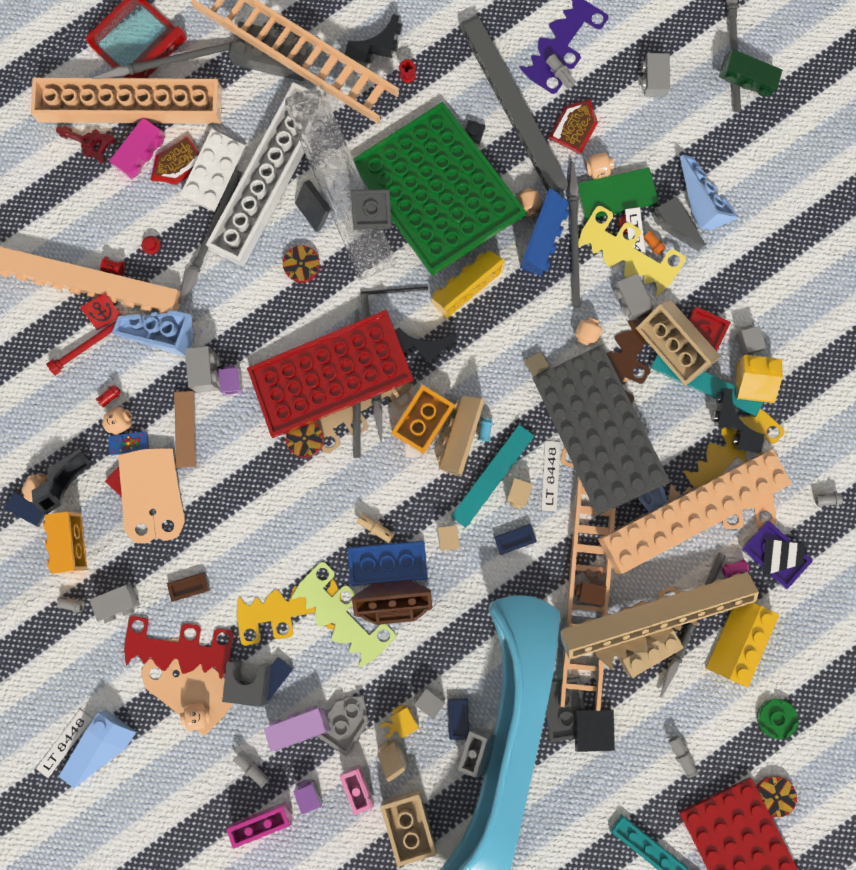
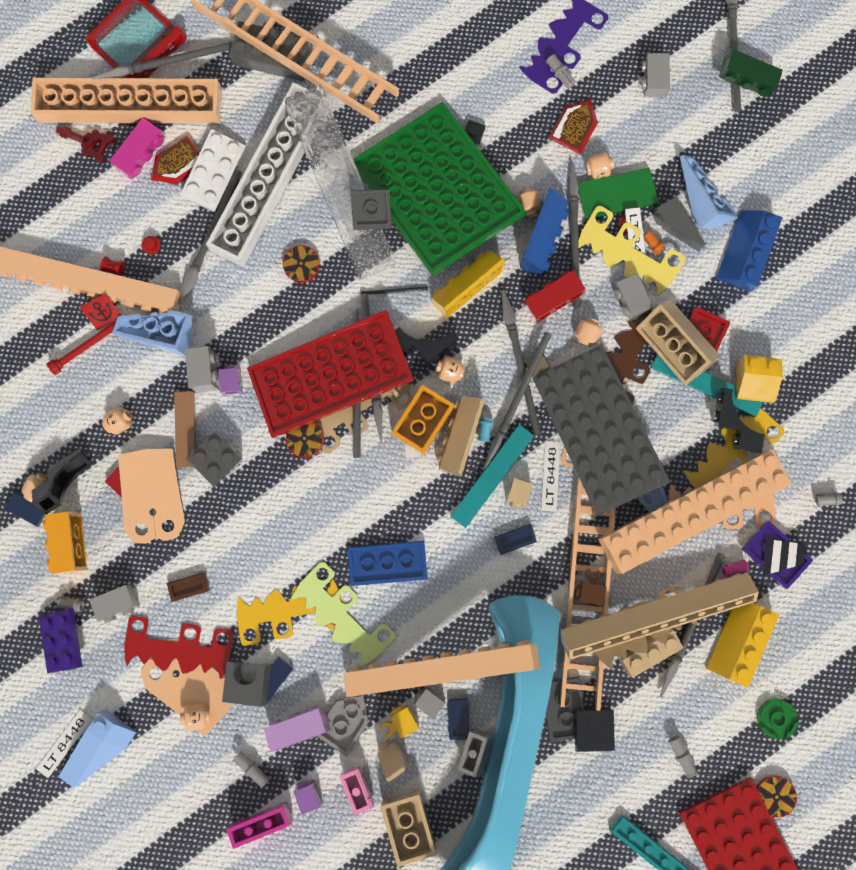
(60, 641): none -> dark purple plate
(110, 394): red pin -> none
(128, 443): blue tile -> none
(214, 459): none -> dark grey brick
(312, 205): black tile -> none
(375, 527): tan pin -> none
(382, 44): black arch -> none
(392, 602): reddish brown wedge -> none
(409, 76): red bush -> none
(442, 670): none -> light nougat brick
(448, 538): tan panel -> none
(450, 369): none -> light nougat head
(504, 426): none -> dark grey piece
(510, 320): none -> dark grey piece
(513, 104): dark grey beam -> none
(555, 295): none -> red brick
(749, 249): none -> blue slope
(751, 340): light grey brick -> none

